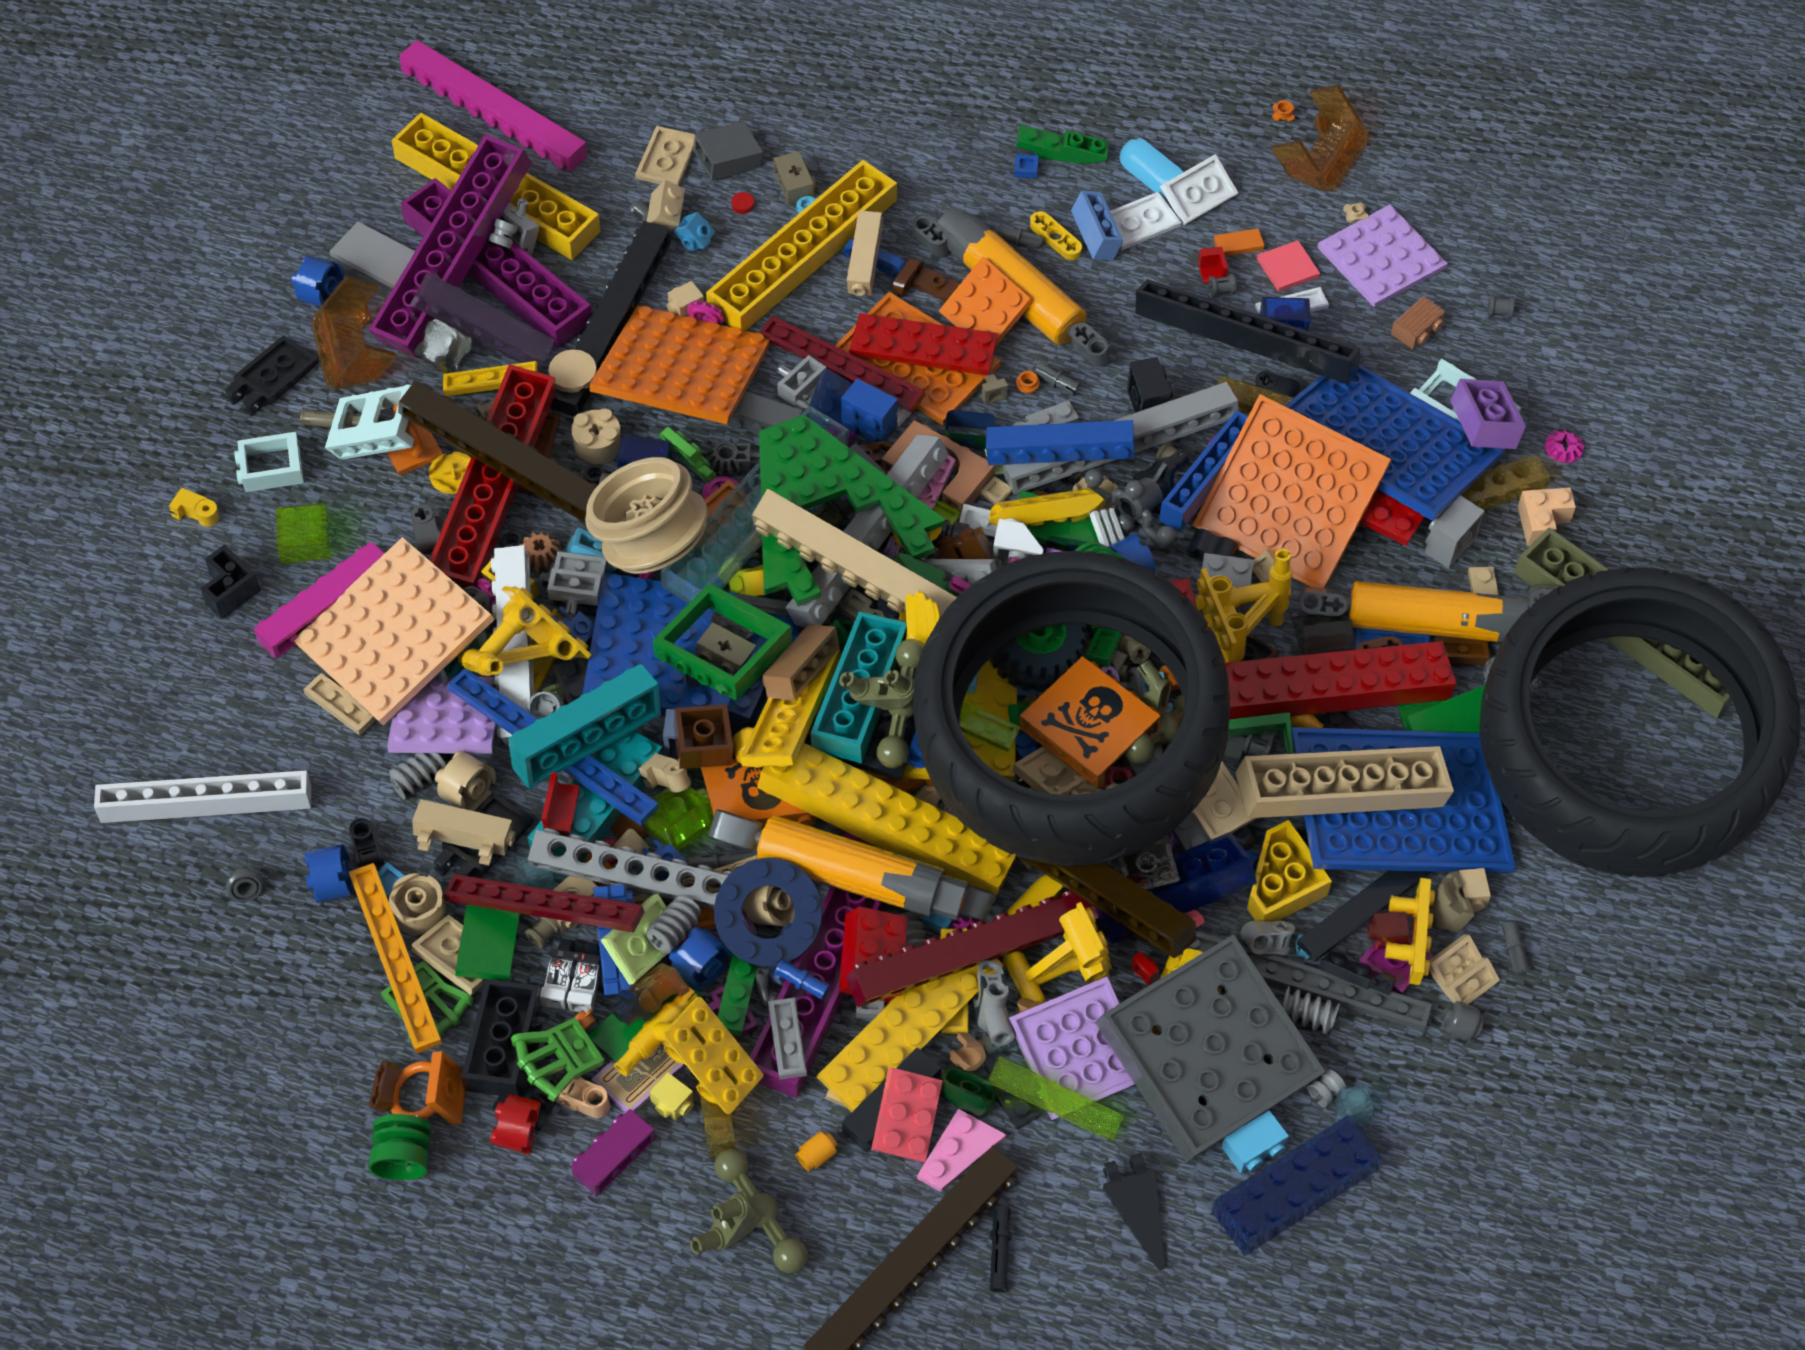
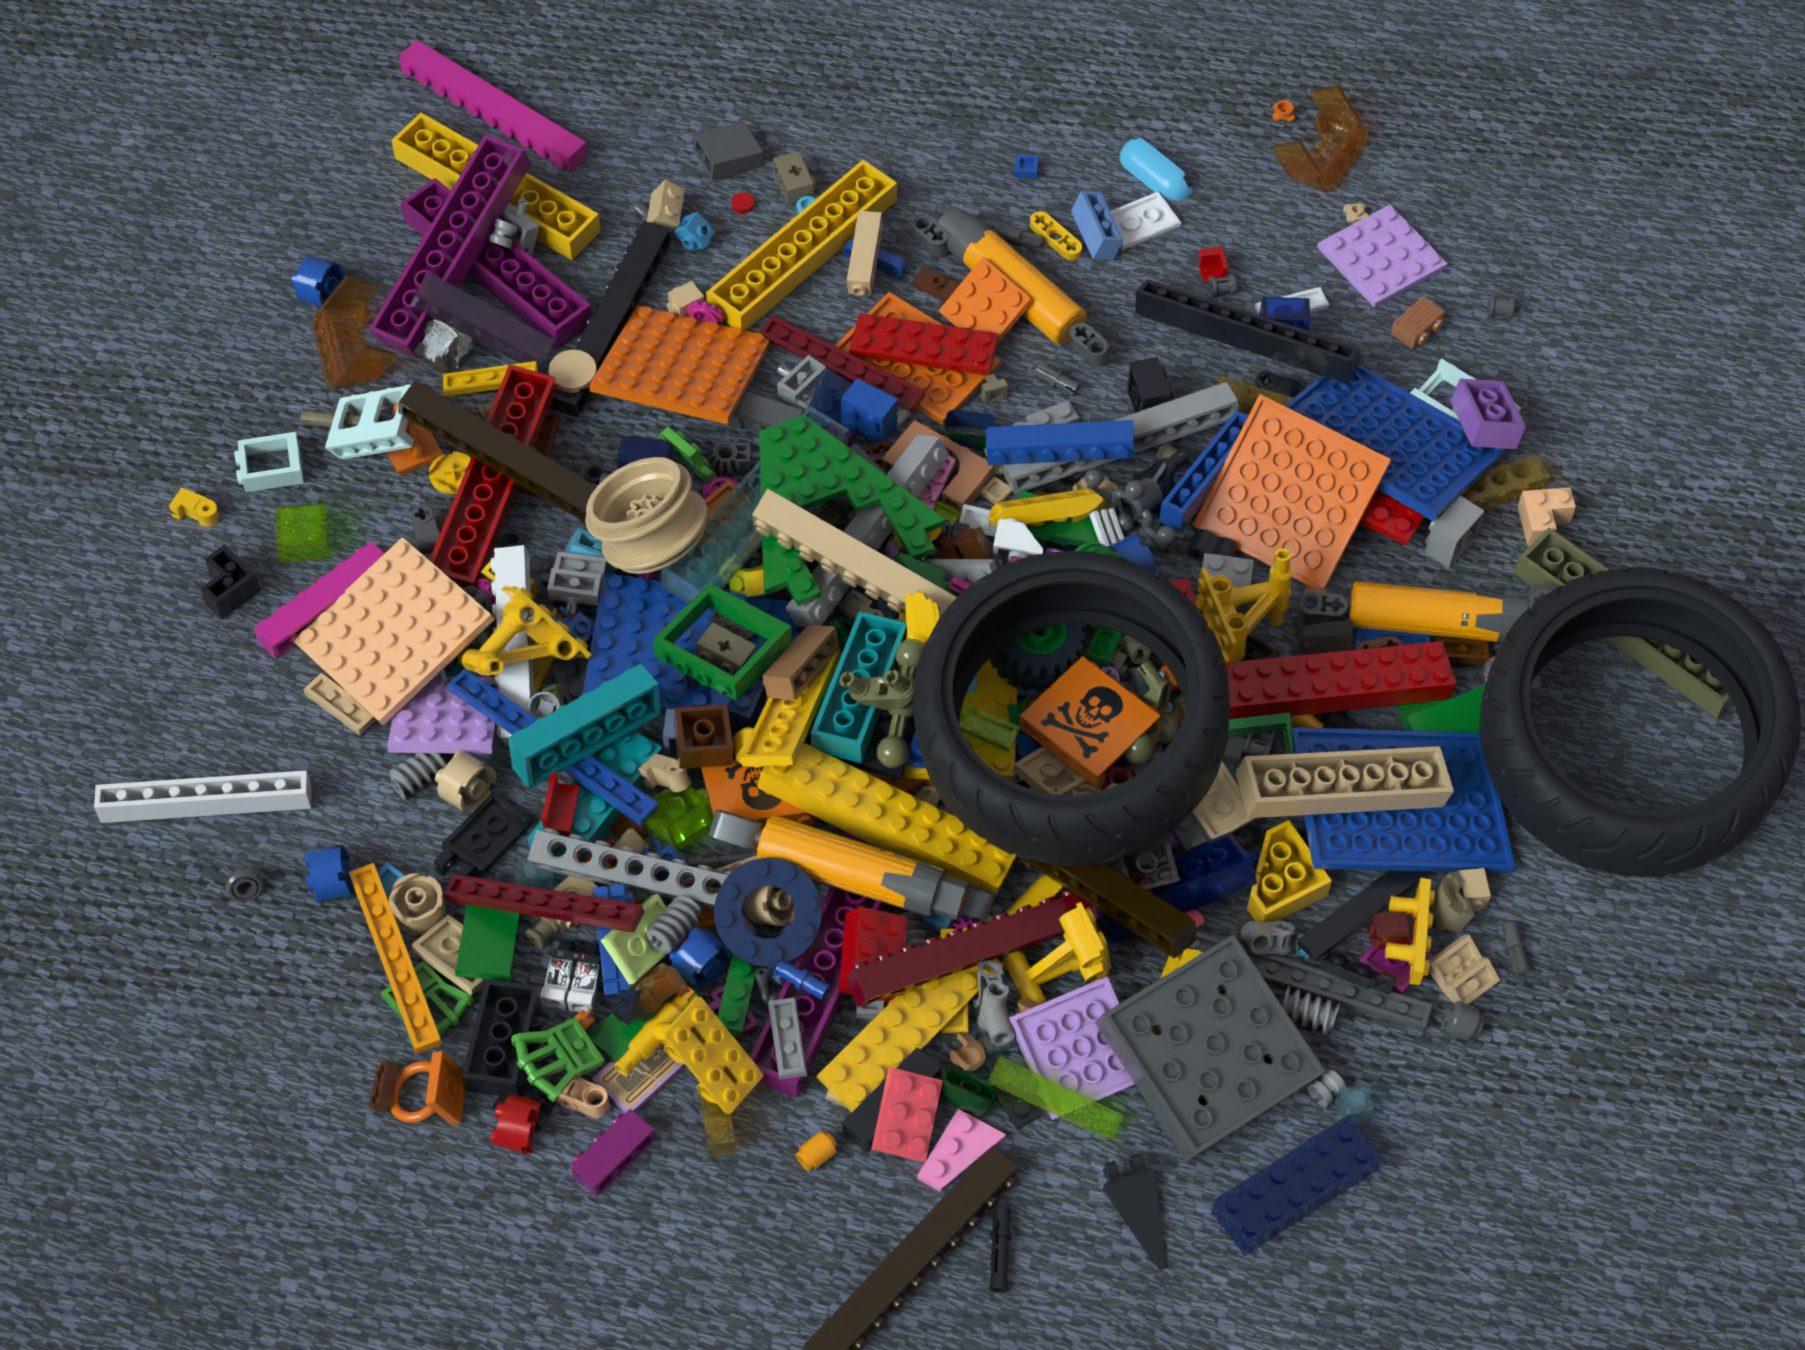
(270, 374): black tile -> none
(365, 847): black piece -> none
(373, 254): light grey tile -> none
(400, 1147): green wheel -> none
(462, 828): tan brick -> none
(541, 550): nougat gear -> none
(596, 436): tan brick -> none
(666, 156): tan tile -> none
(672, 1097): light yellow brick -> none
(745, 1212): olive connector -> none
(767, 605): dark grey axle -> none
(904, 279): reddish brown beam -> none
(1027, 376): orange plate -> none
(1067, 148): green slope -> none
(1145, 968): red plate -> none
(1199, 189): white tile -> none
(1240, 242): orange tile -> none
(1255, 1142): medium azure brick -> none
(1262, 565): tan plate -> none
(1288, 266): coral tile -> none
(1482, 580): tan plate -> none
(1555, 447): dark pink gear -> none

